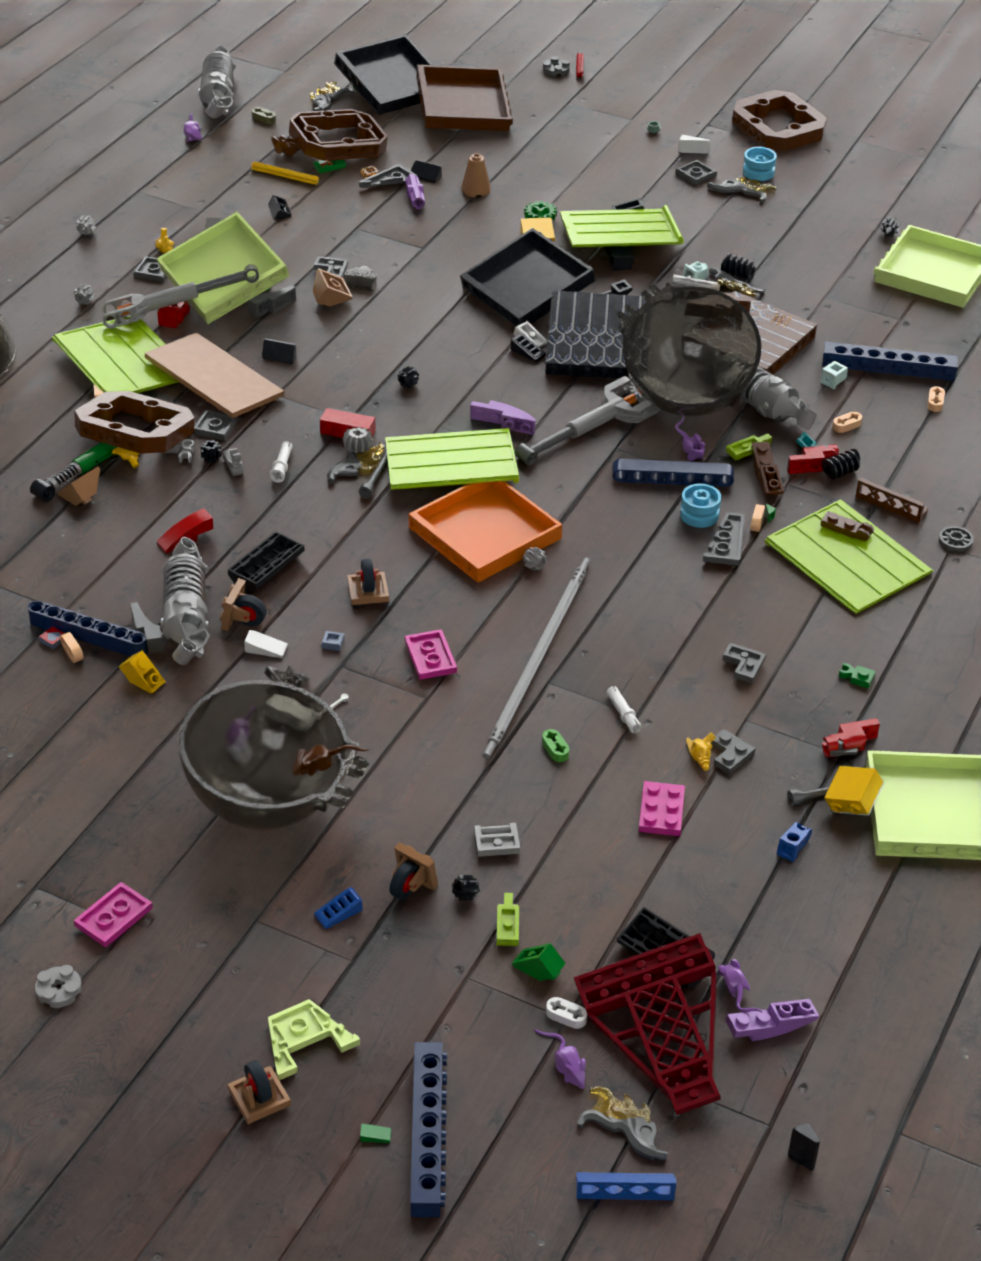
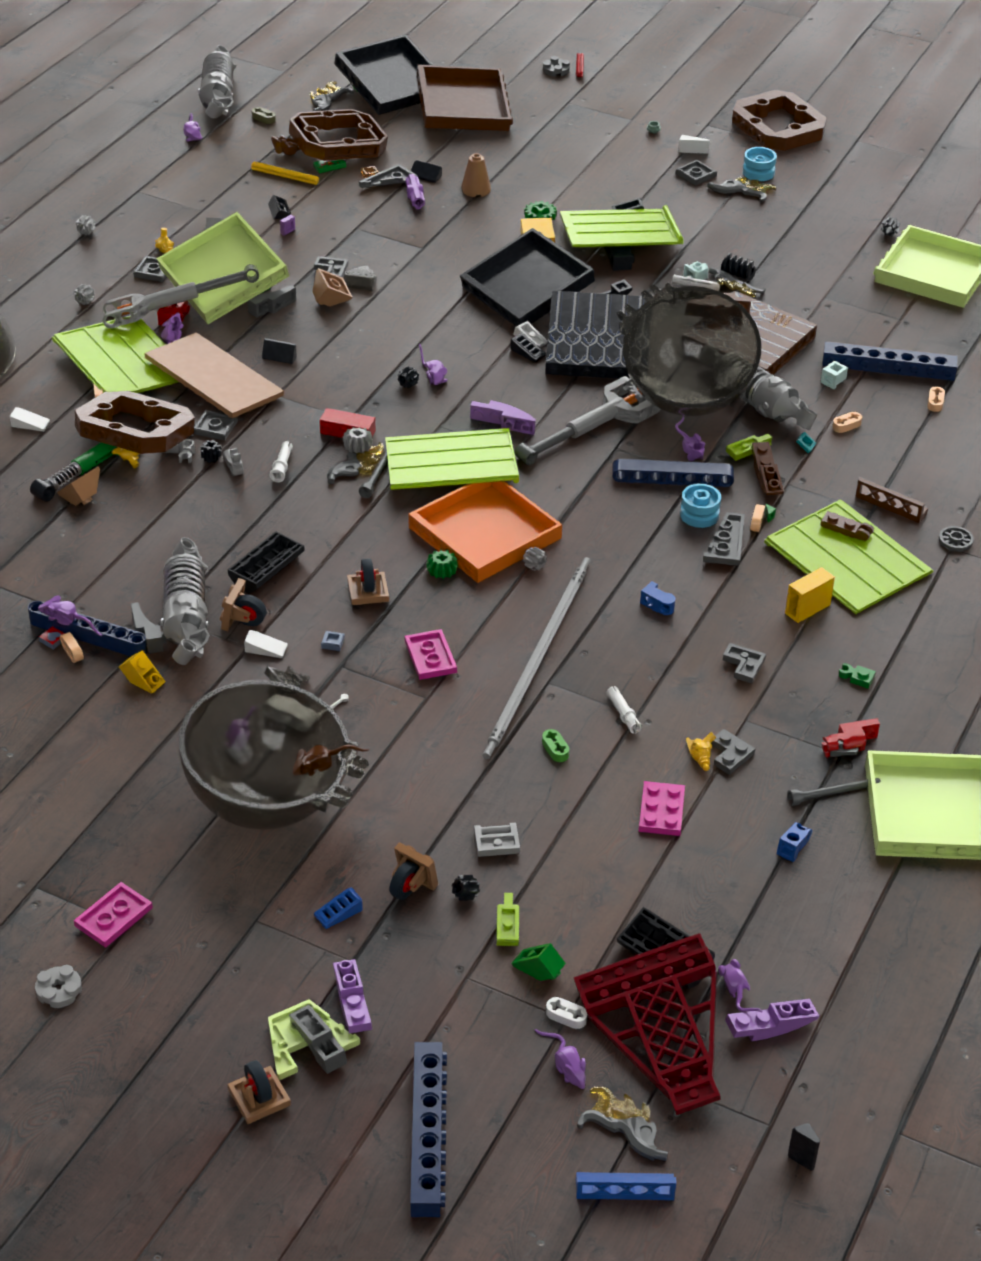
(27, 420): none -> white slope
(63, 611): none -> medium lavender animal
(172, 329): none -> medium lavender animal
(188, 527): red slope -> none
(287, 225): none -> medium lavender tile
(319, 1038): none -> dark grey slope
(351, 996): none -> medium lavender slope
(374, 1133): piece -> none
(436, 370): none -> medium lavender animal
(442, 564): none -> green gear
(657, 599): none -> blue leg
(809, 595): none -> yellow brick
(811, 458): red plate -> none
(841, 464): black piece -> none
(854, 790): yellow piece -> none

